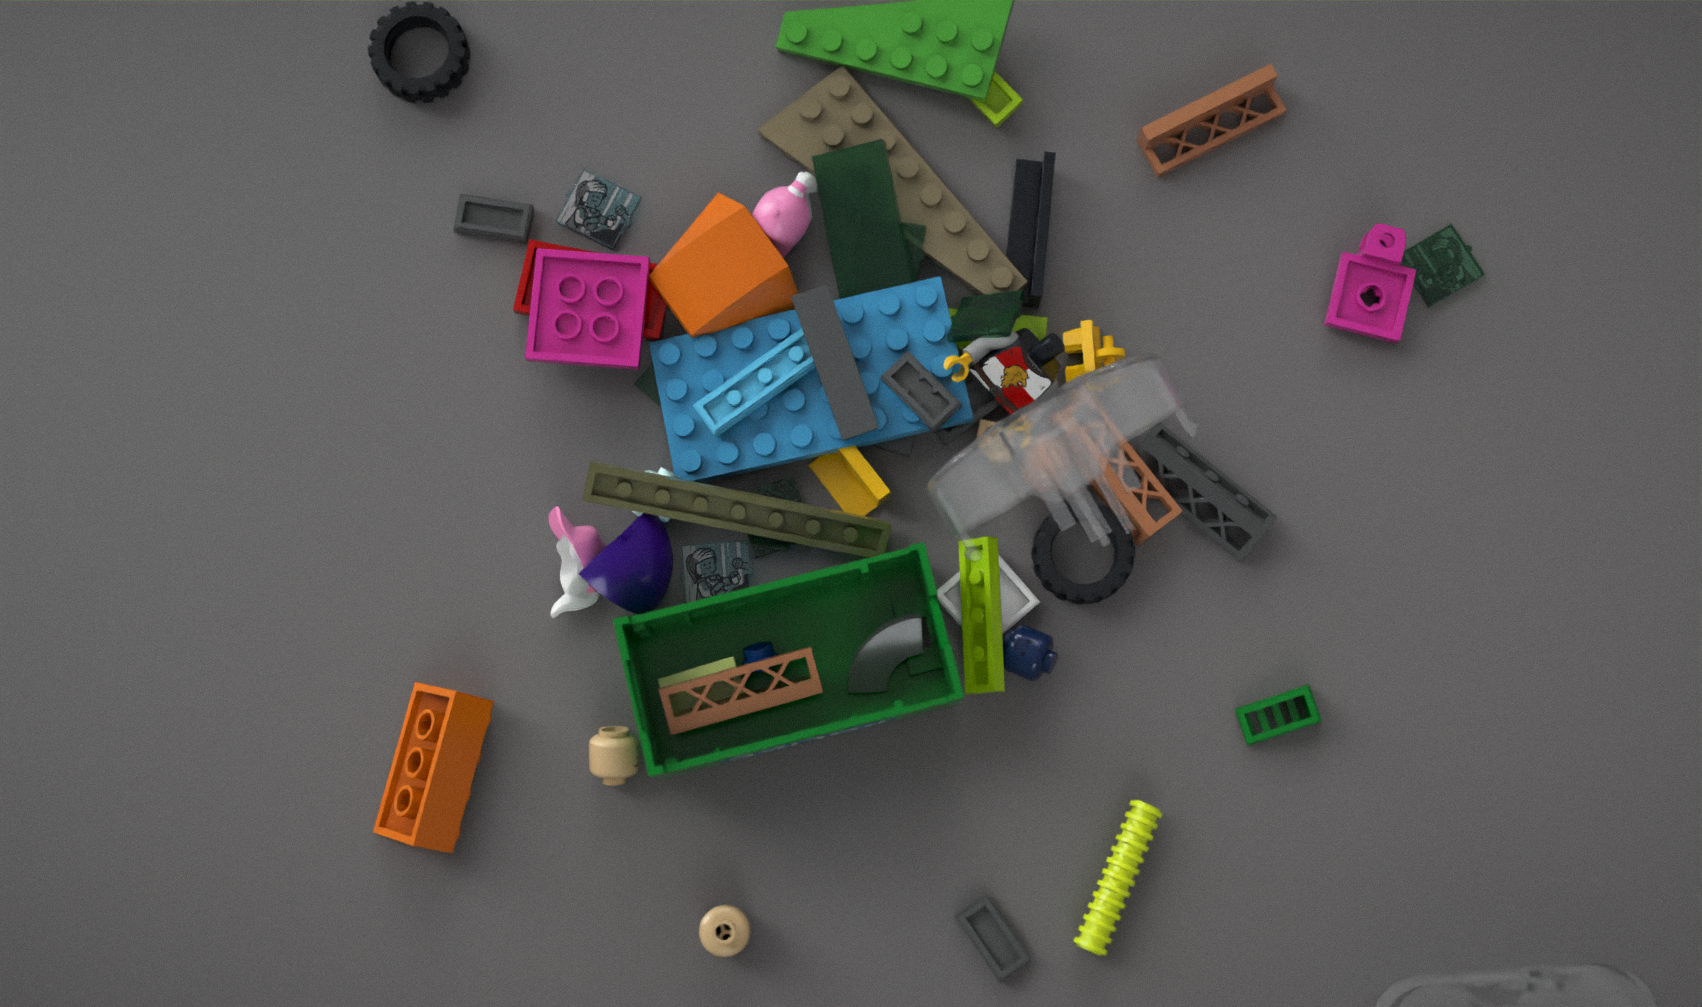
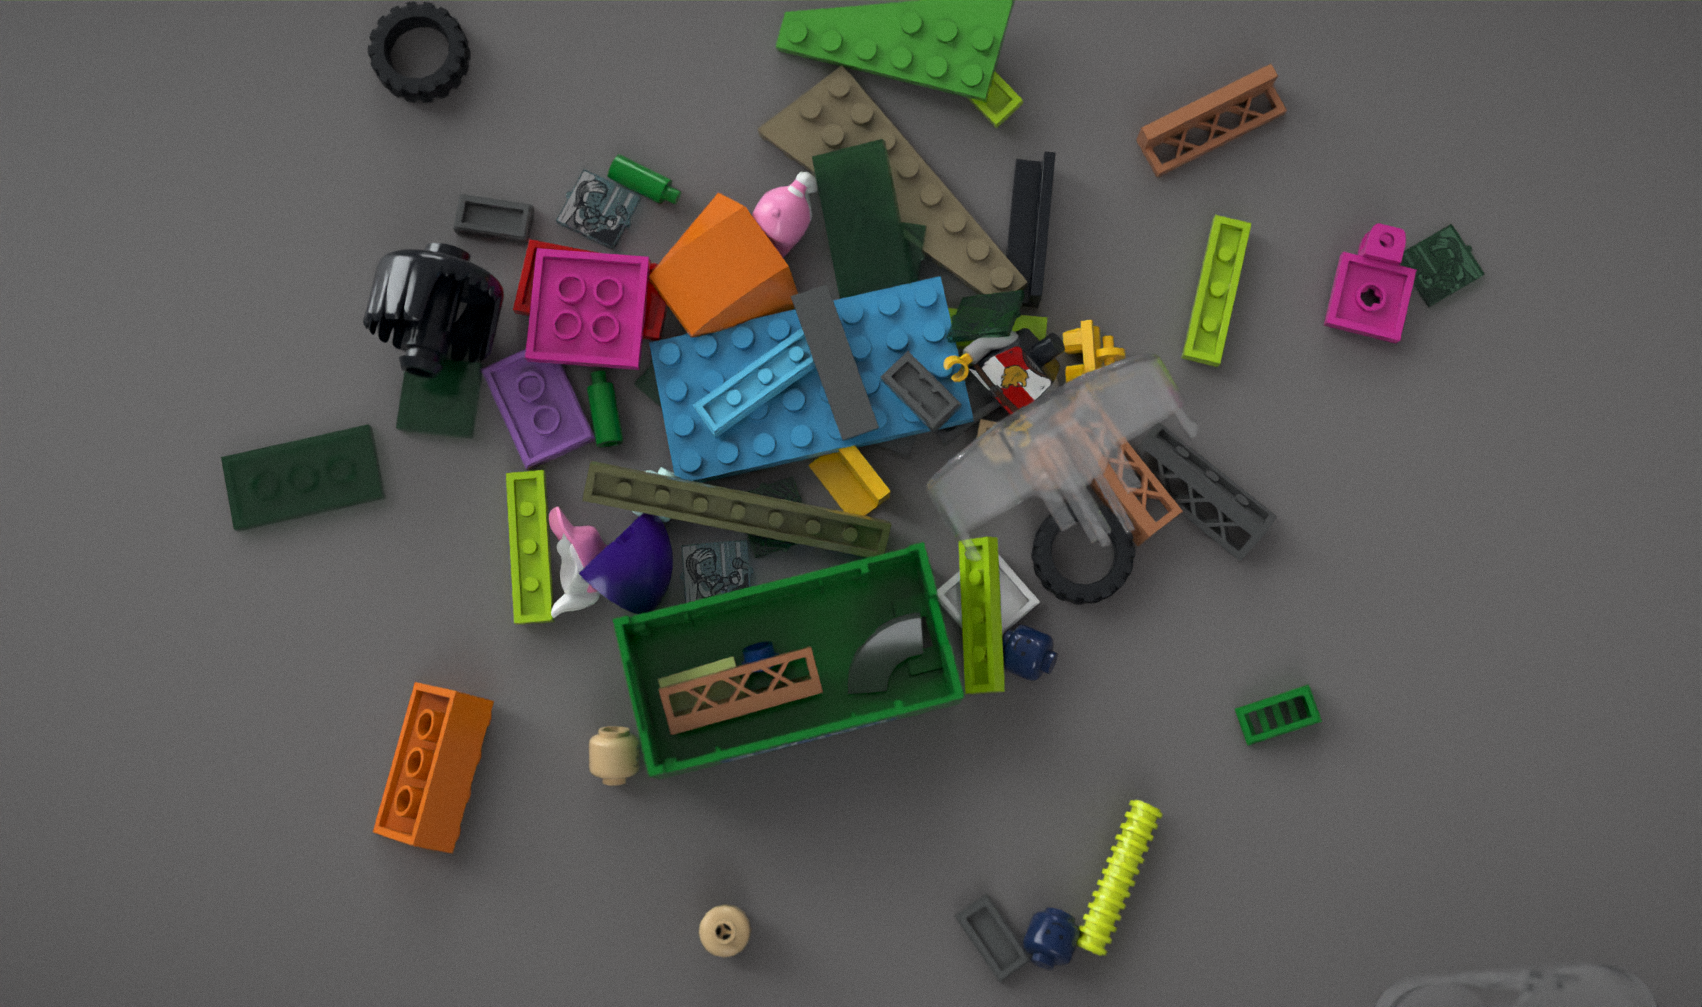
(302, 477): none -> clear green tile
(420, 299): none -> black piece
(441, 404): none -> clear green tile
(529, 547): none -> lime plate
(538, 408): none -> medium lavender tile
(604, 411): none -> green cylinder
(643, 180): none -> green cylinder
(1051, 938): none -> dark blue head
(1216, 291): none -> lime plate

